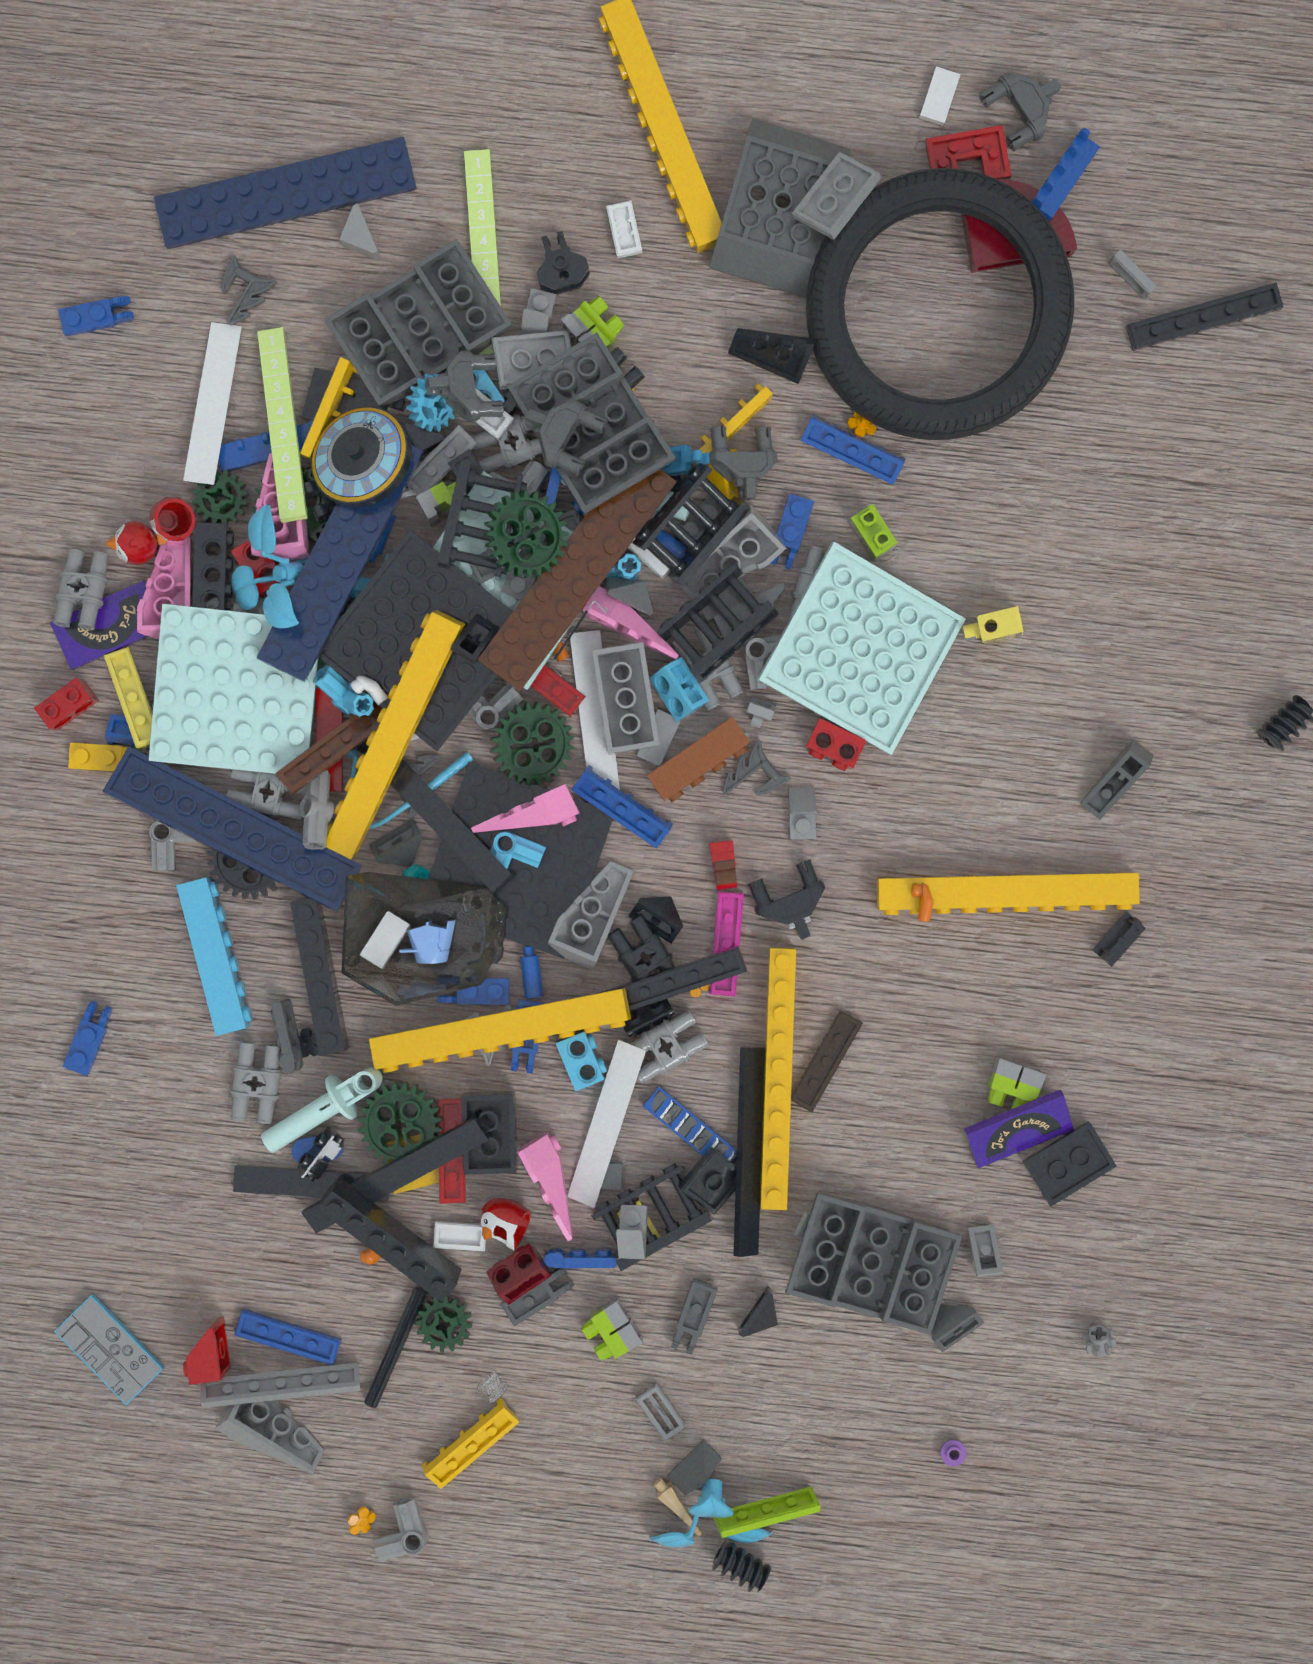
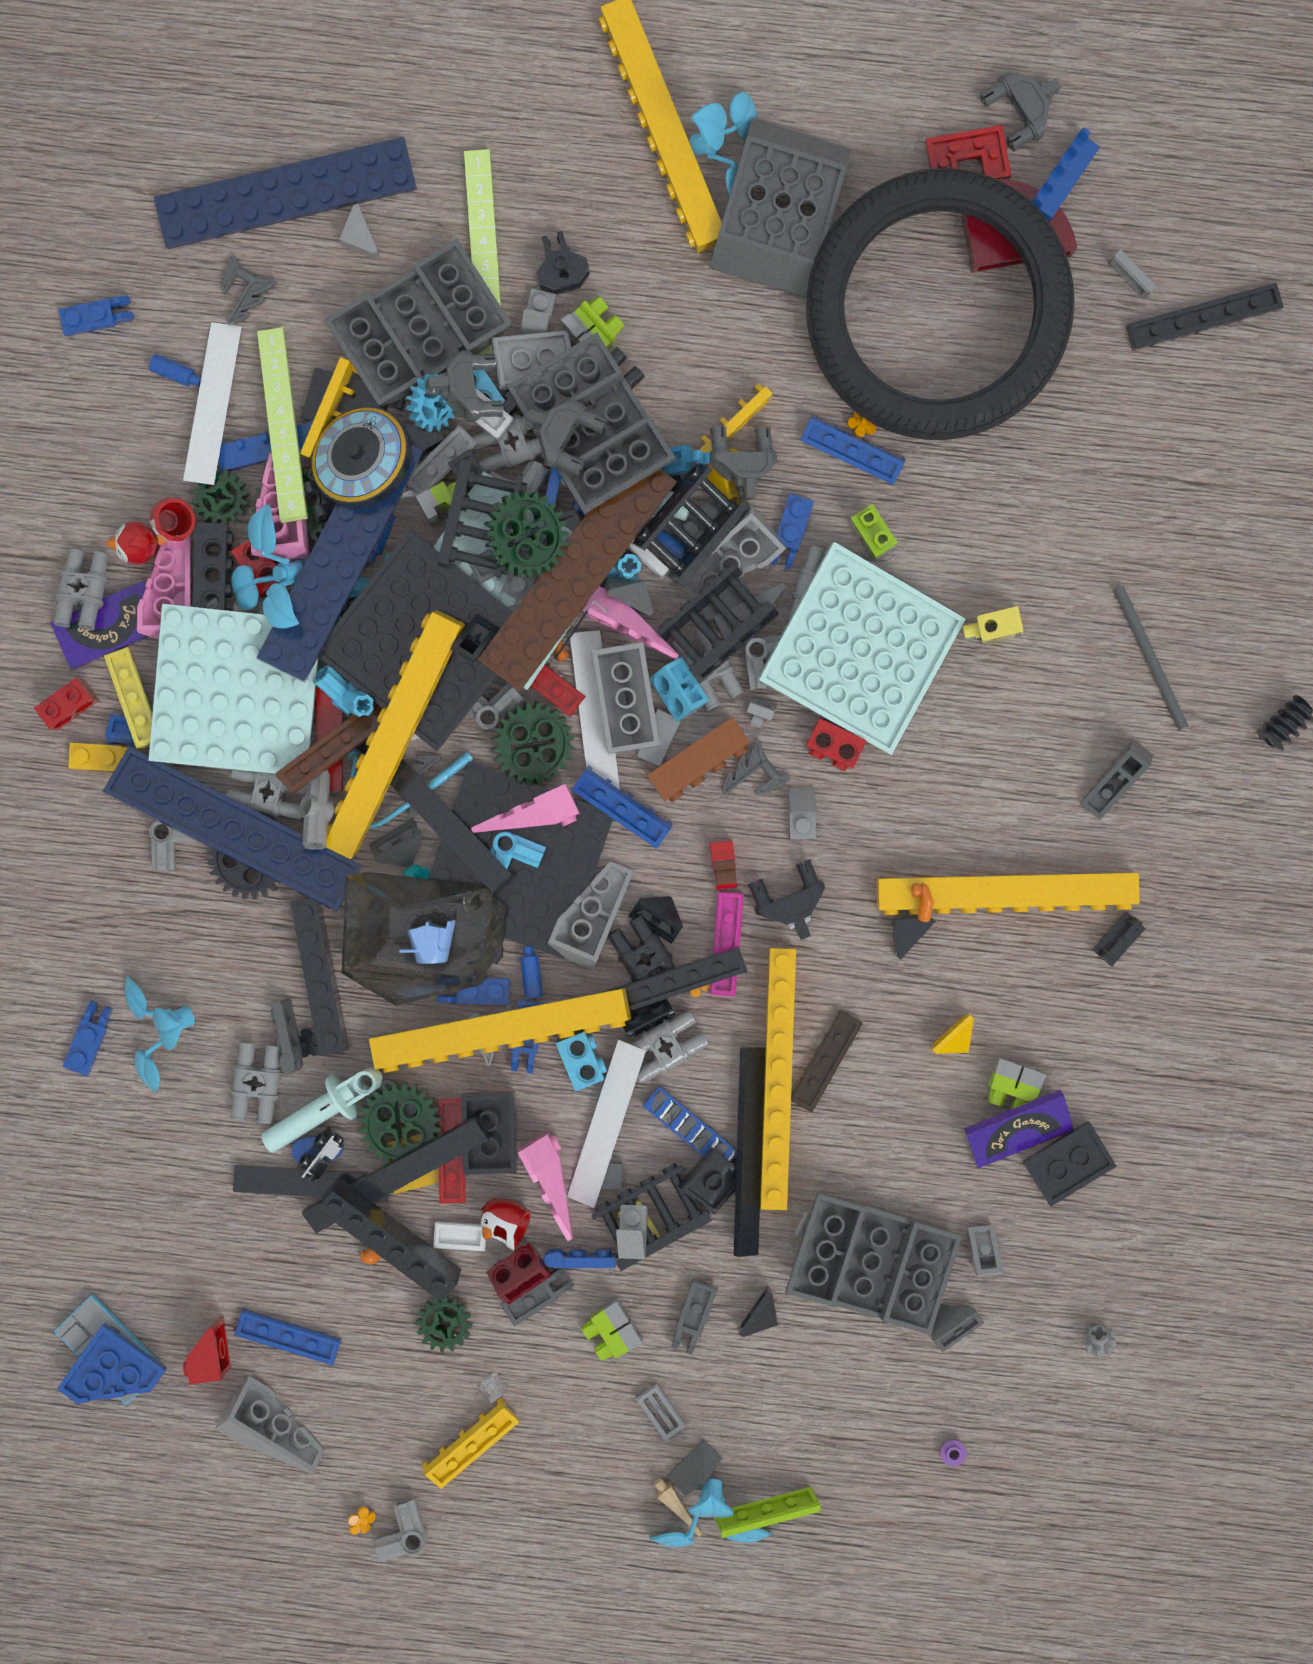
(110, 1369): none -> blue plate
(168, 1026): none -> medium azure plant
(173, 371): none -> blue cylinder
(214, 956): medium azure brick -> none
(281, 1385): light grey plate -> none
(371, 686): white arm -> none
(385, 940): white tile -> none
(395, 1347): black axle -> none
(624, 229): white plate -> none
(712, 122): none -> medium azure plant
(741, 1566): black piece -> none
(773, 352): black wing -> none
(836, 195): light grey tile -> none
(907, 933): none -> black slope
(939, 96): white tile -> none
(956, 1038): none -> yellow slope
(1151, 657): none -> dark grey piece

